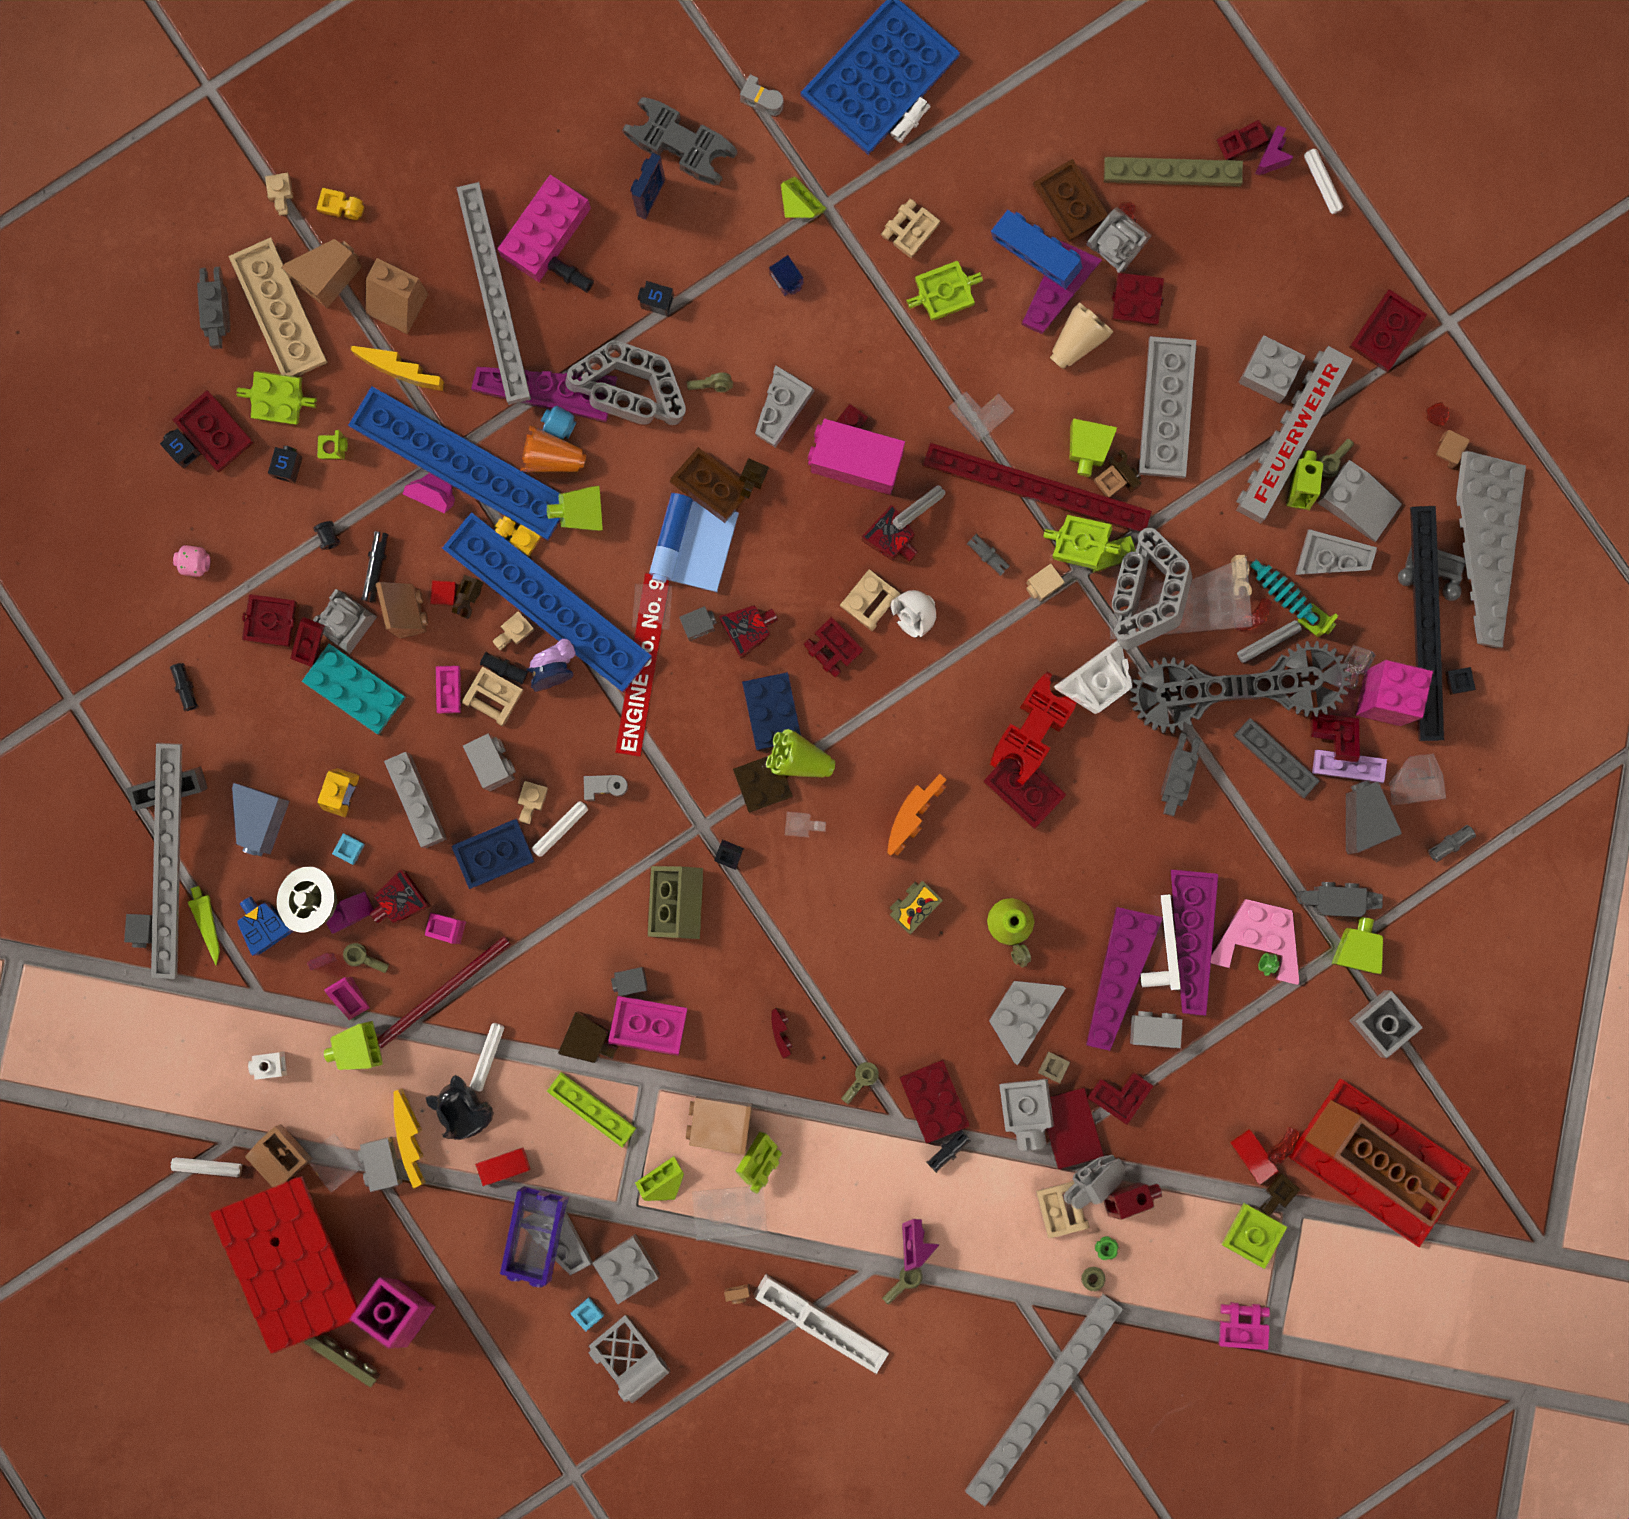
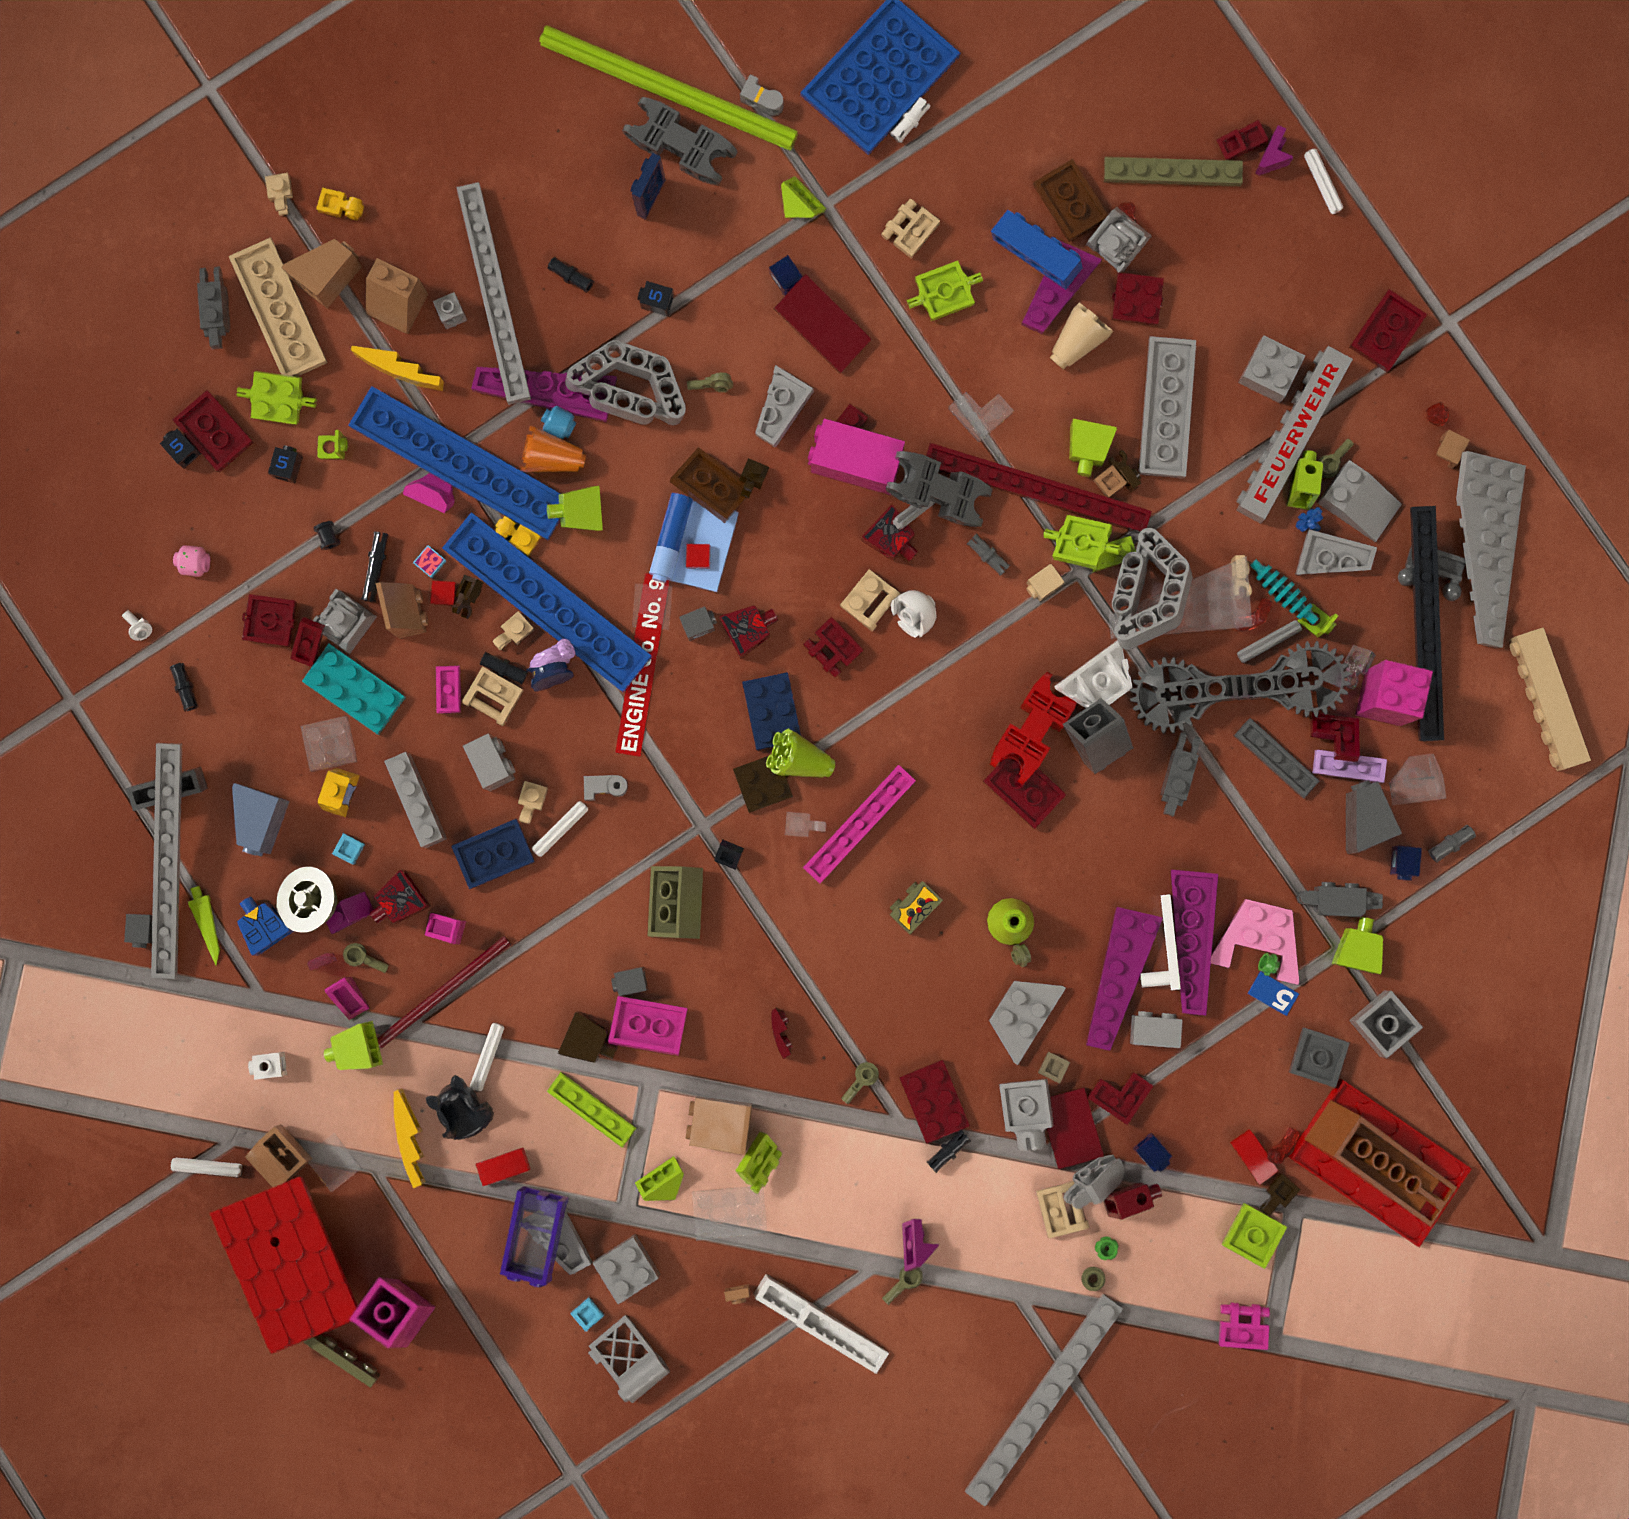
(140, 628): none -> white plate
(328, 744): none -> clear plate
(380, 1164): light grey brick -> none
(429, 561): none -> tile
(450, 310): none -> light grey brick
(544, 228): dark pink brick -> none
(668, 87): none -> lime axle
(698, 556): none -> red tile
(822, 323): none -> dark red tile
(859, 824): none -> dark pink plate
(907, 821): orange slope -> none
(925, 484): none -> dark grey piece
(1099, 735): none -> dark grey slope
(1153, 1153): none -> clear blue brick
(1273, 993): none -> blue sticker
(1309, 520): none -> blue plant
(1319, 1057): none -> dark grey plate
(1405, 862): none -> clear blue brick
(1460, 680): black plate -> none
(1549, 699): none -> tan brick

